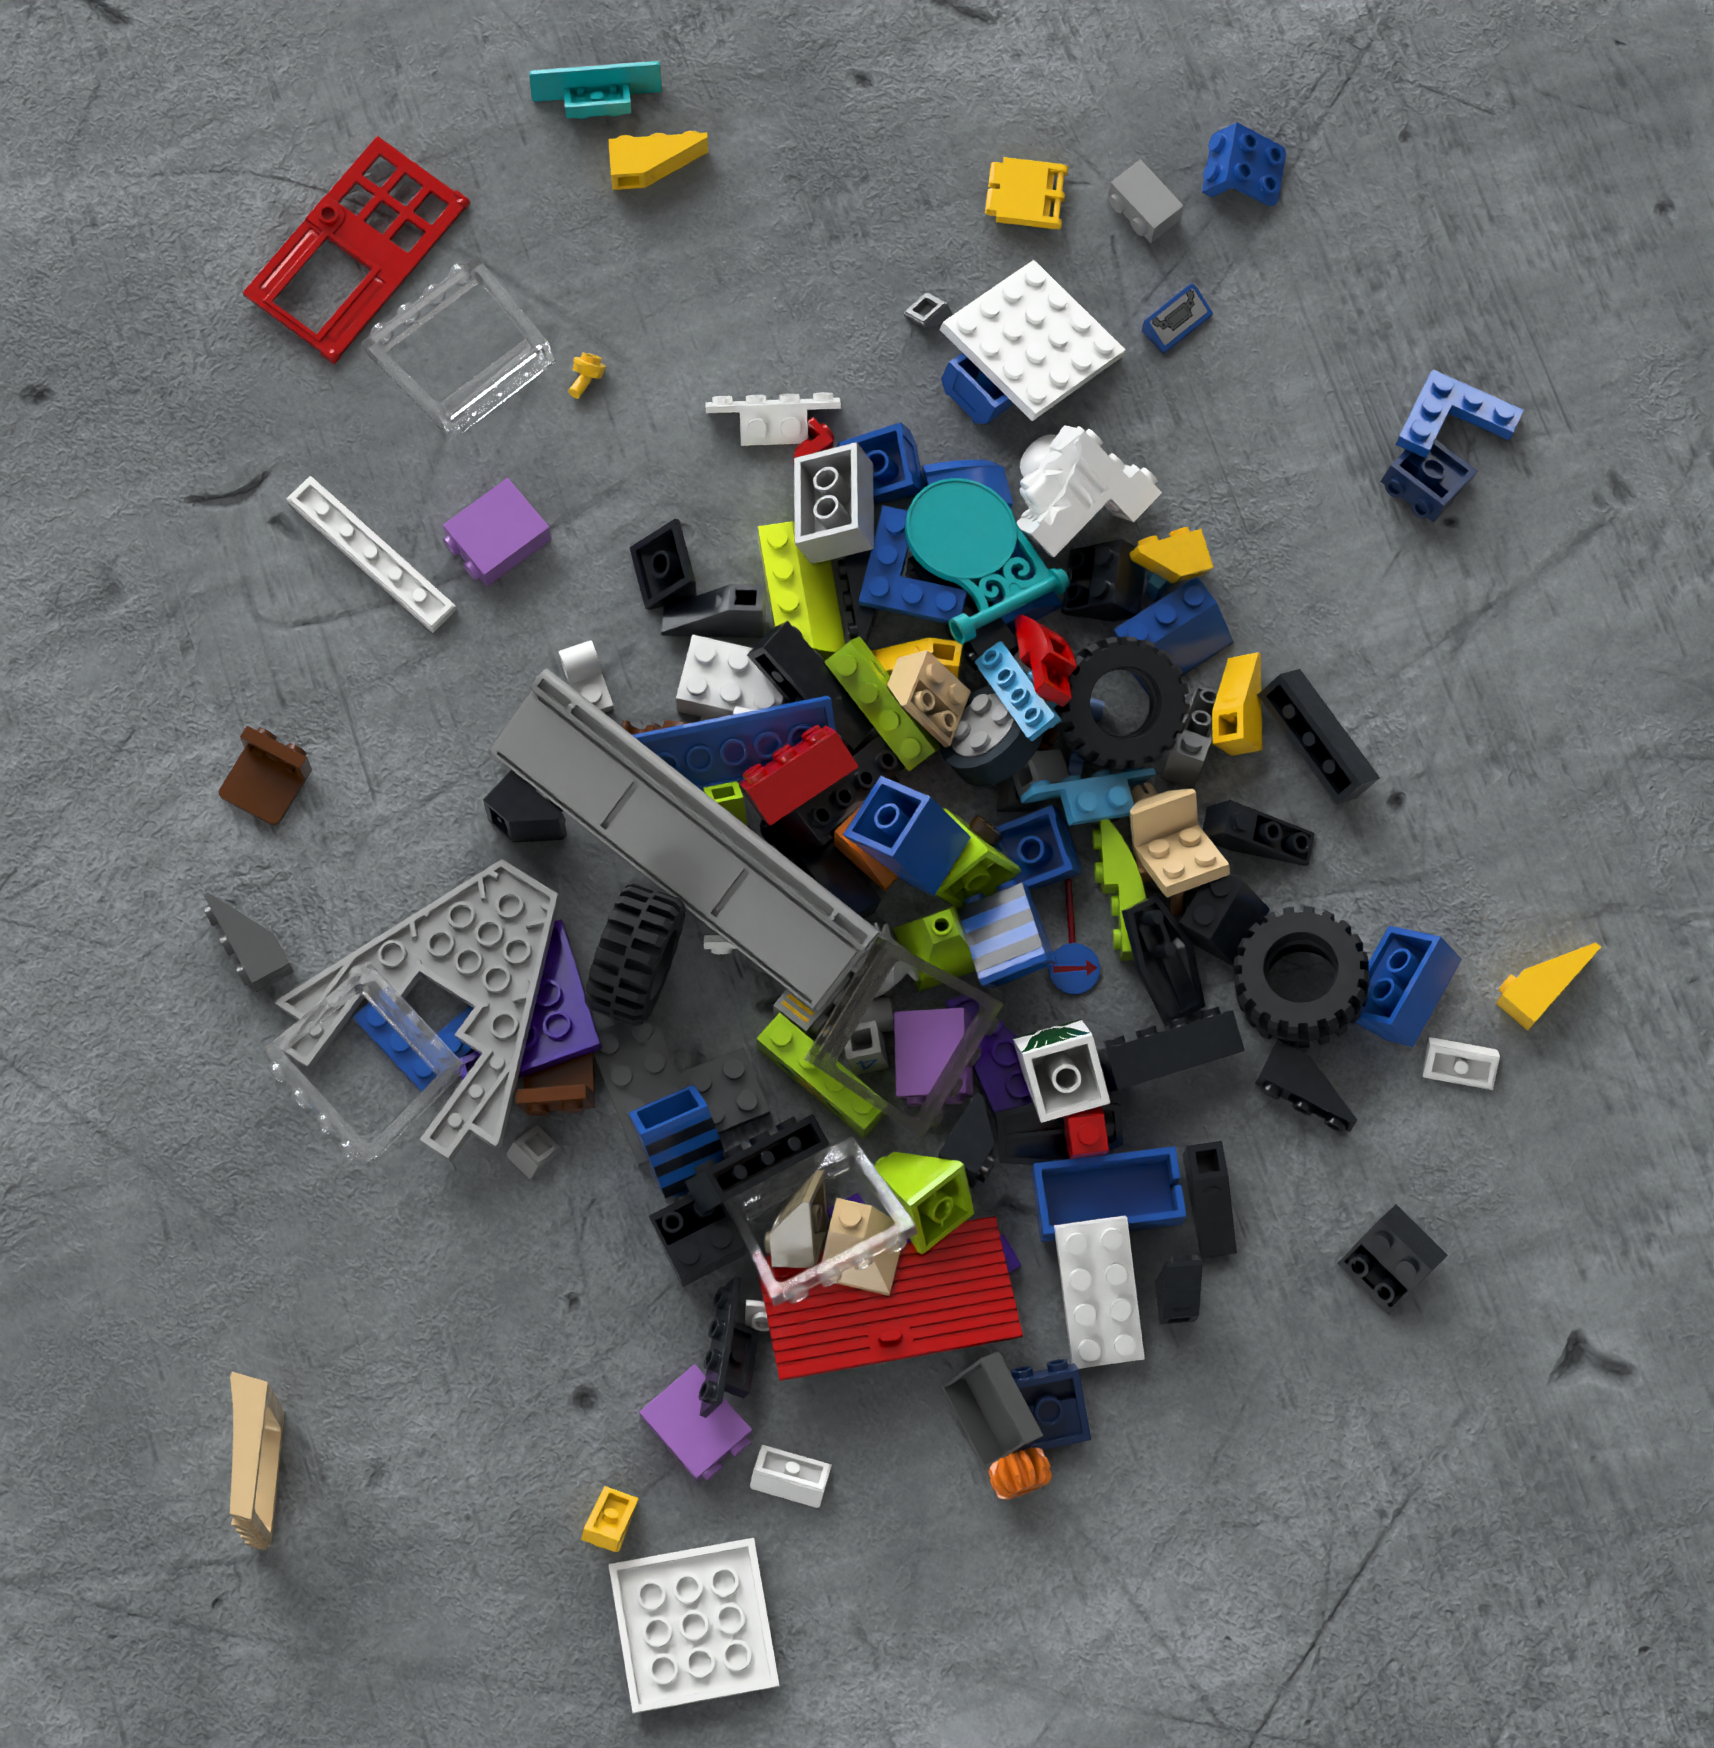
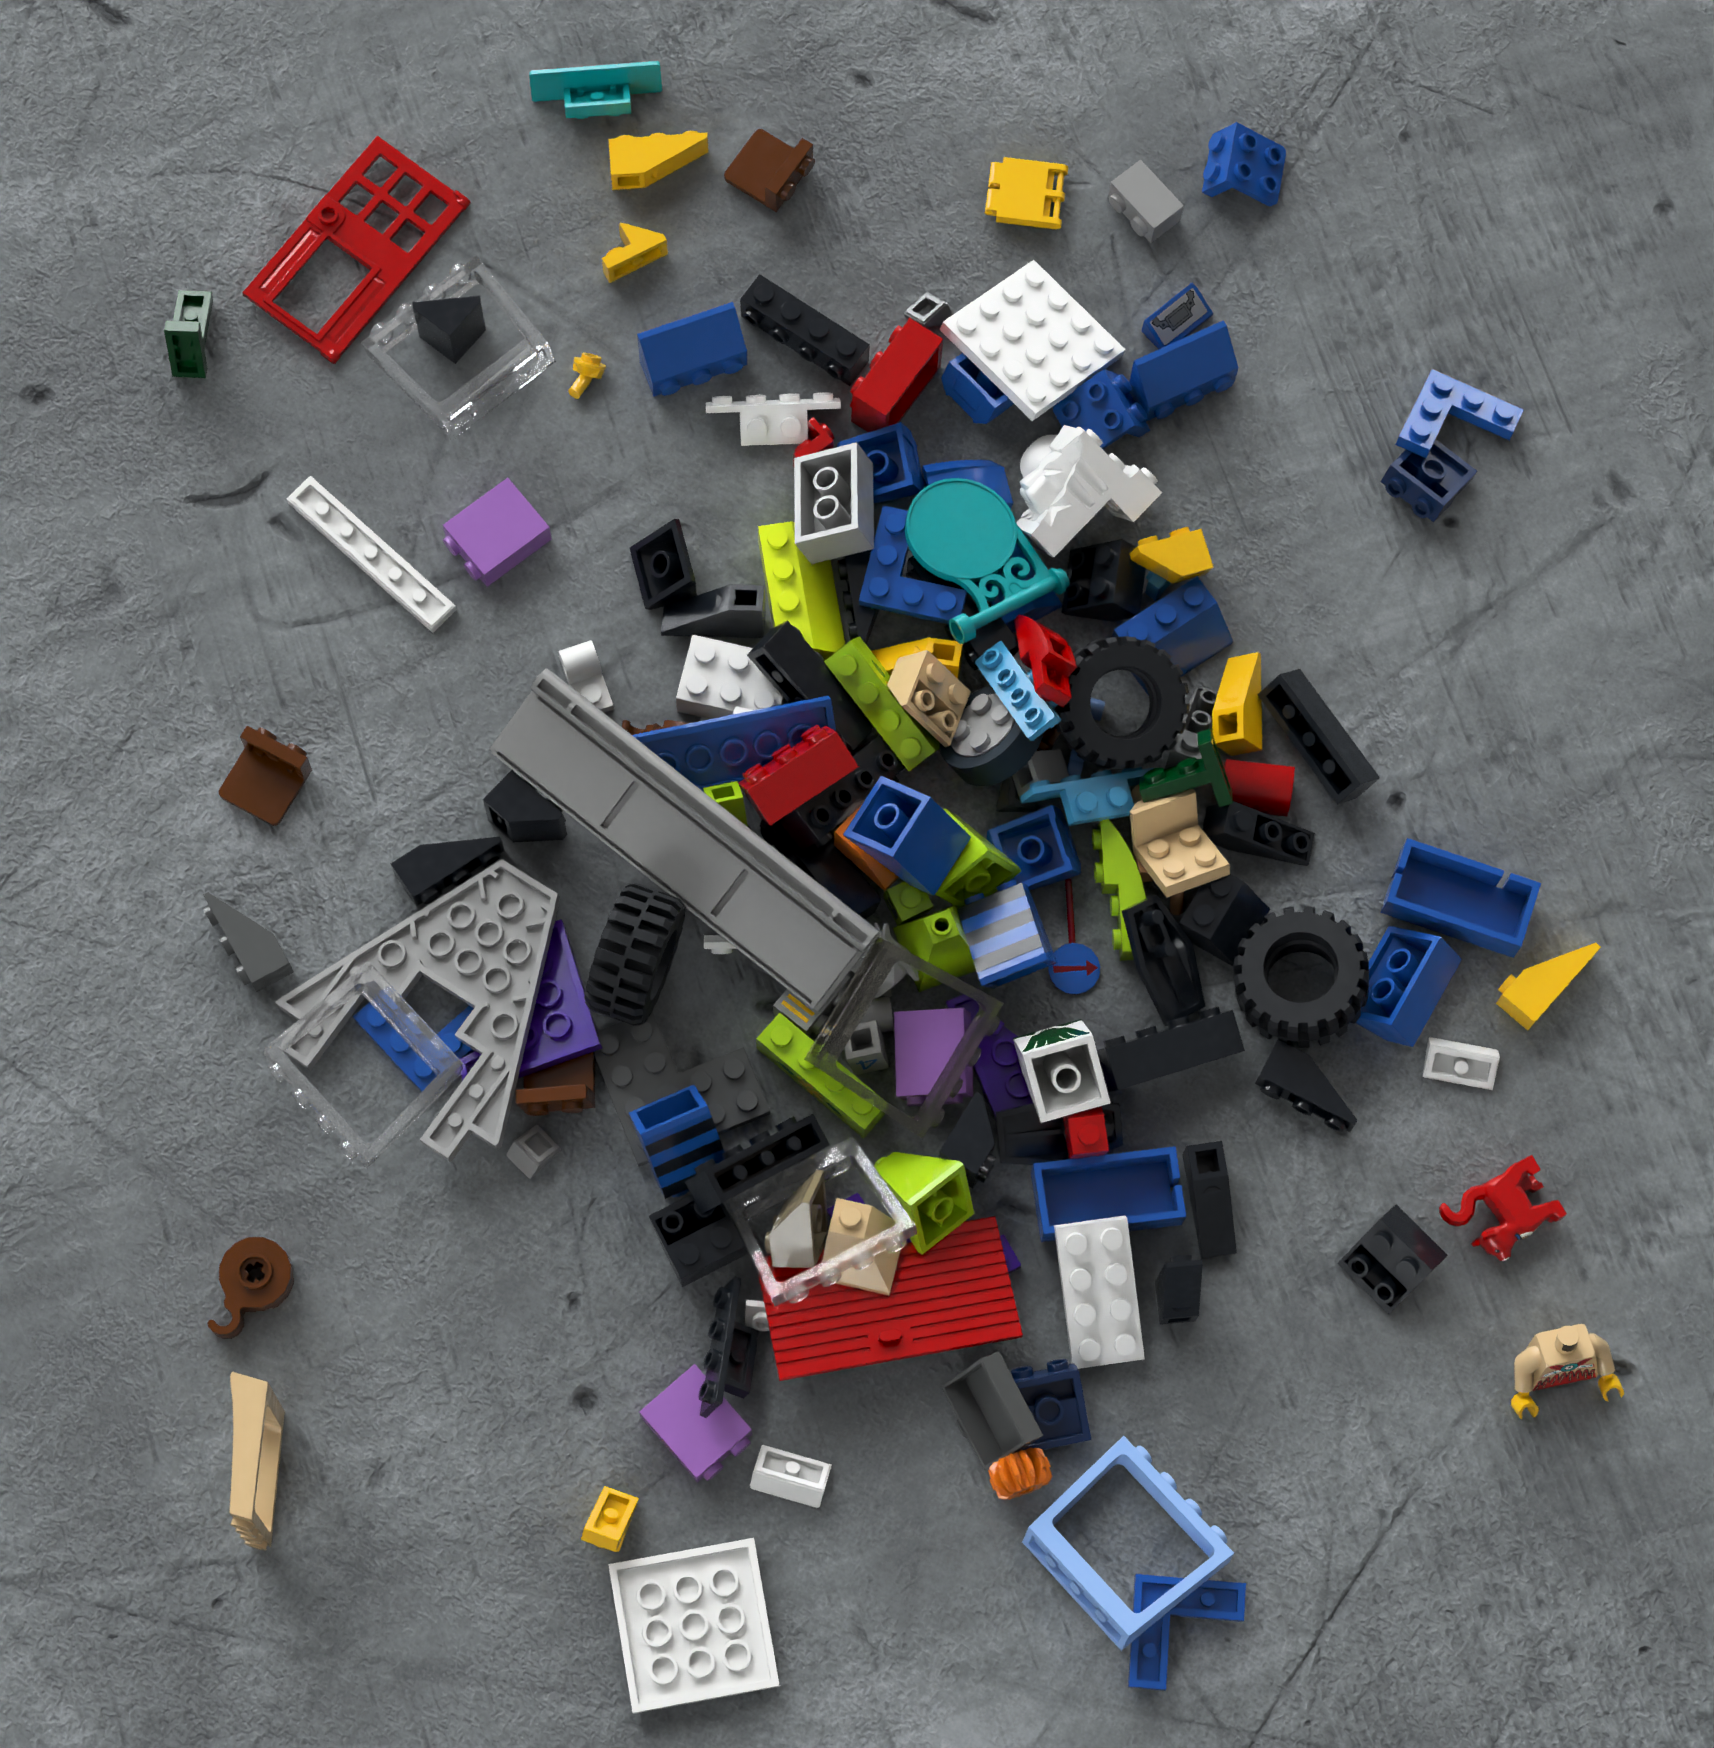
(188, 333): none -> dark green bracket
(246, 1296): none -> reddish brown piece
(438, 865): none -> black slope
(450, 324): none -> black slope
(640, 249): none -> yellow slope
(692, 350): none -> blue slope
(770, 168): none -> reddish brown bracket
(804, 330): none -> black brick
(896, 377): none -> red piece
(907, 902): none -> lime brick
(985, 830): dark brown tile -> none
(1085, 1584): none -> light blue windscreen
(1103, 407): none -> blue bracket
(1150, 1650): none -> blue plate
(1184, 371): none -> blue slope
(1190, 774): none -> dark green bracket
(1261, 785): none -> red brick
(1460, 898): none -> blue piece
(1510, 1205): none -> red animal
(1560, 1359): none -> tan torso

